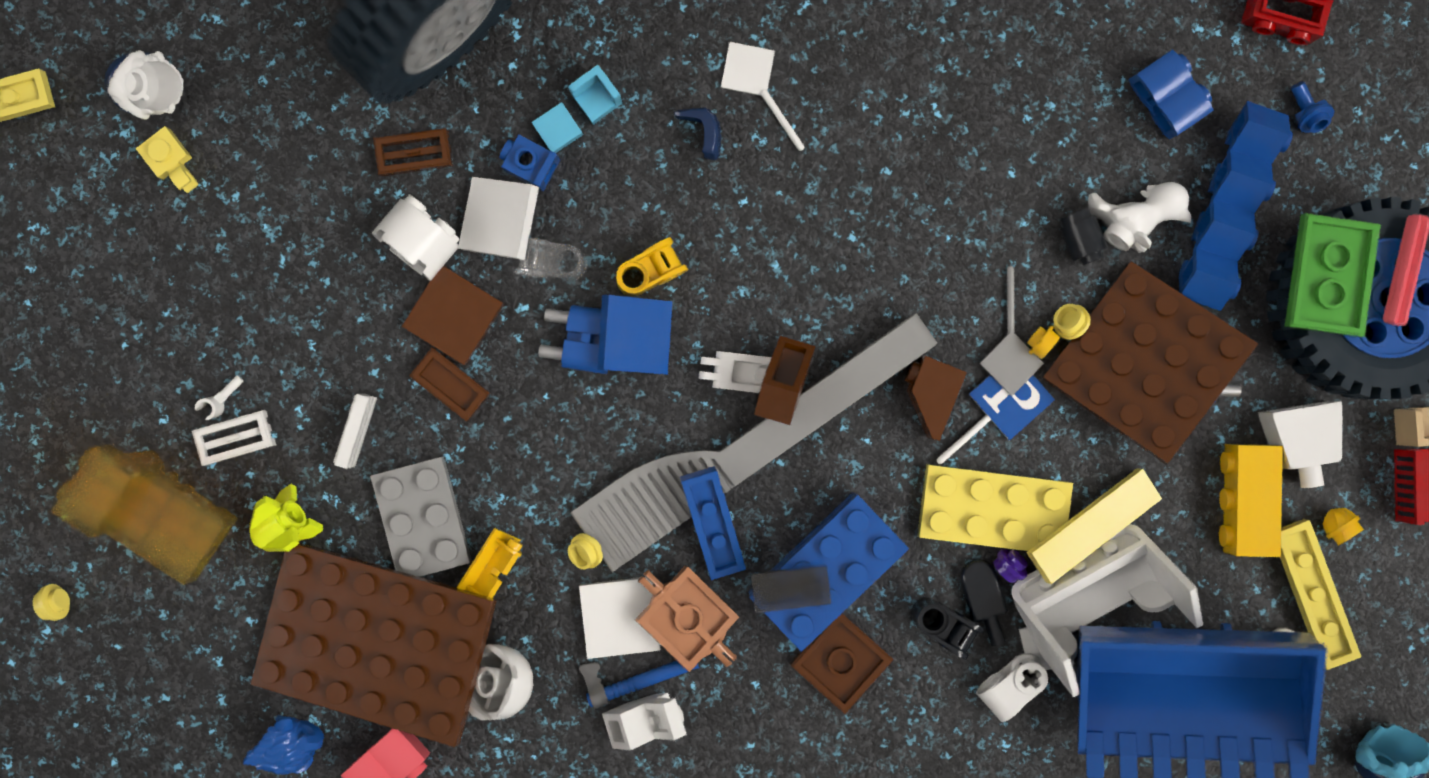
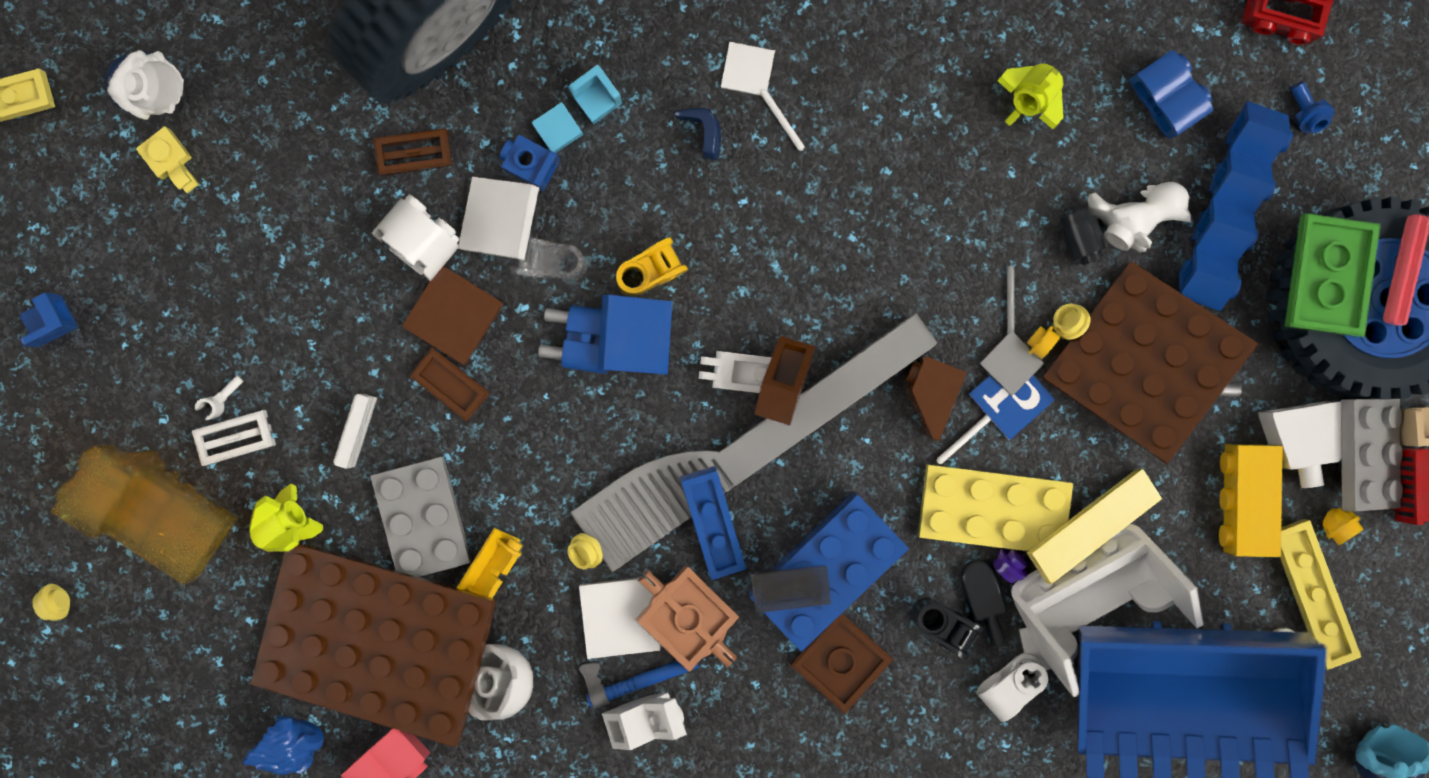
(46, 320): none -> blue panel
(1036, 92): none -> neon yellow brick
(1371, 454): none -> light grey plate

